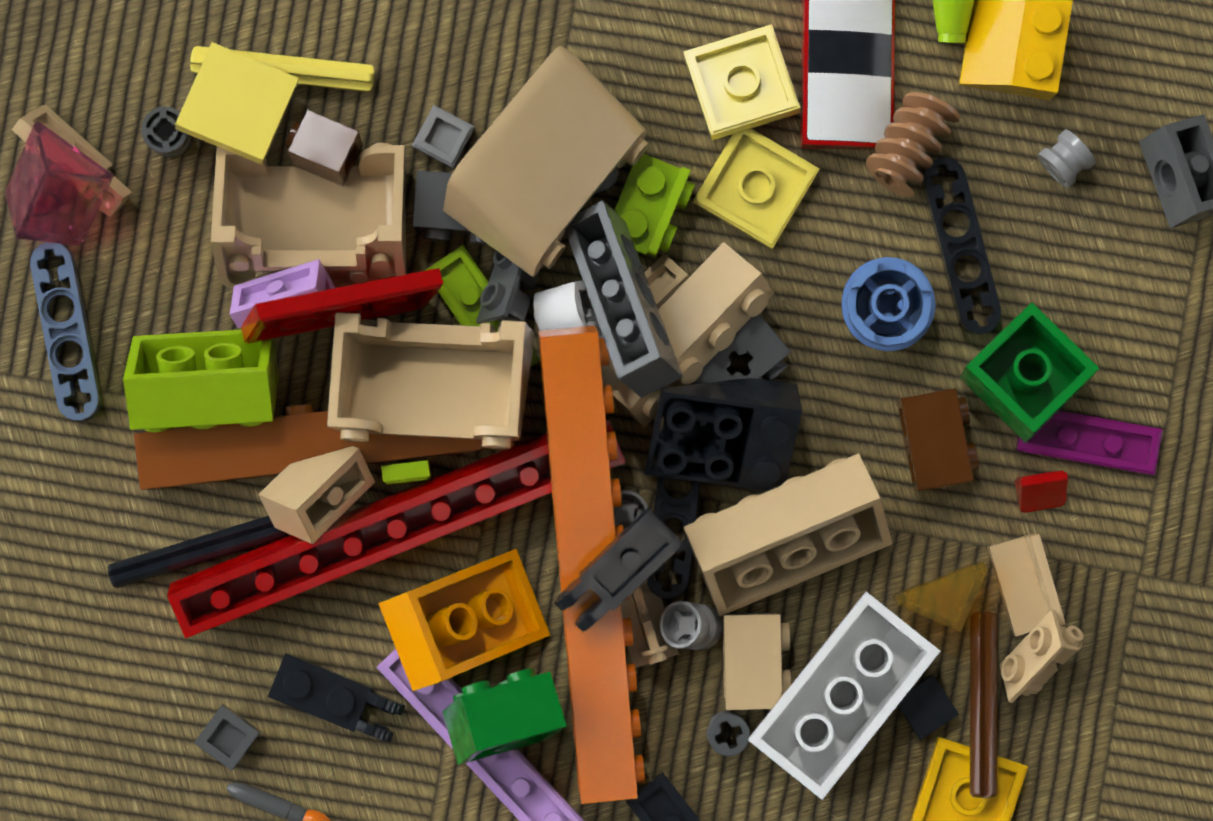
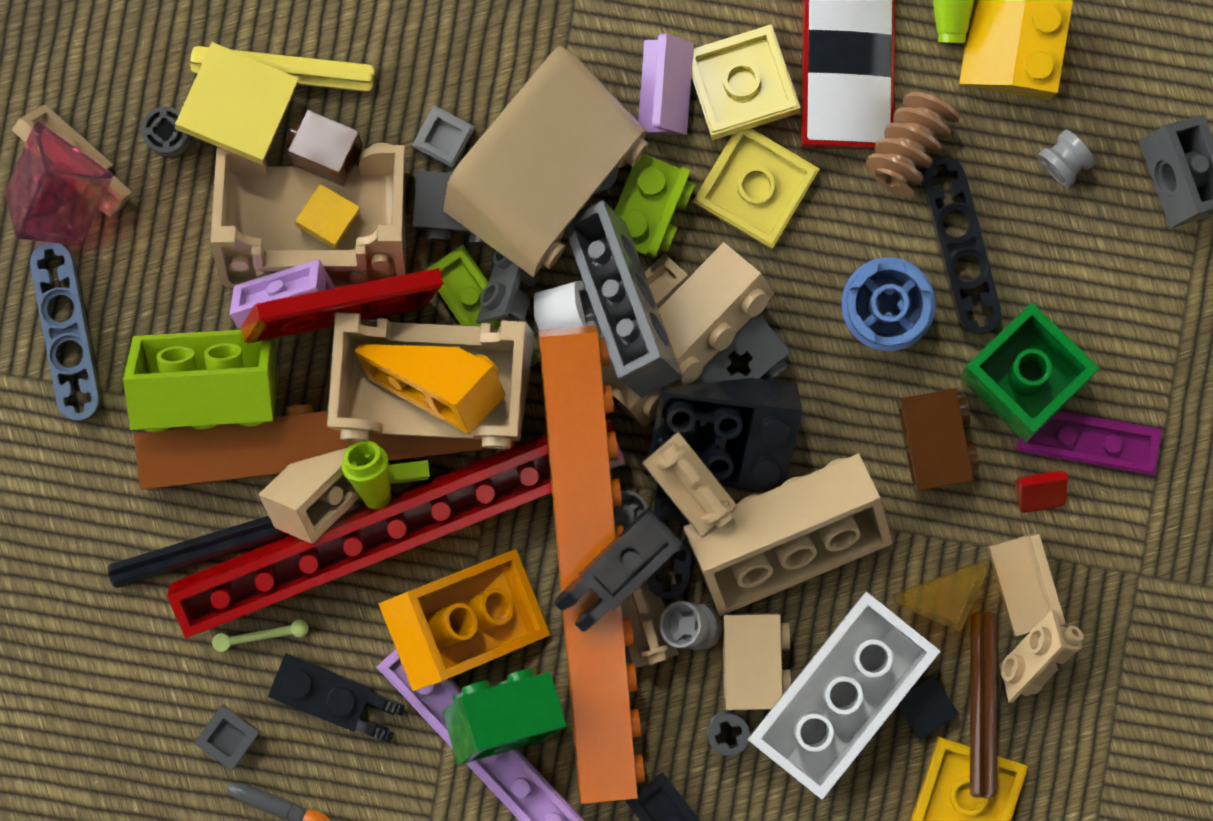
(222, 641): none -> yellowish green hinge
(327, 216): none -> yellow tile
(368, 472): none -> lime cone
(436, 379): none -> light orange slope
(666, 85): none -> lavender panel
(690, 485): none -> tan hinge

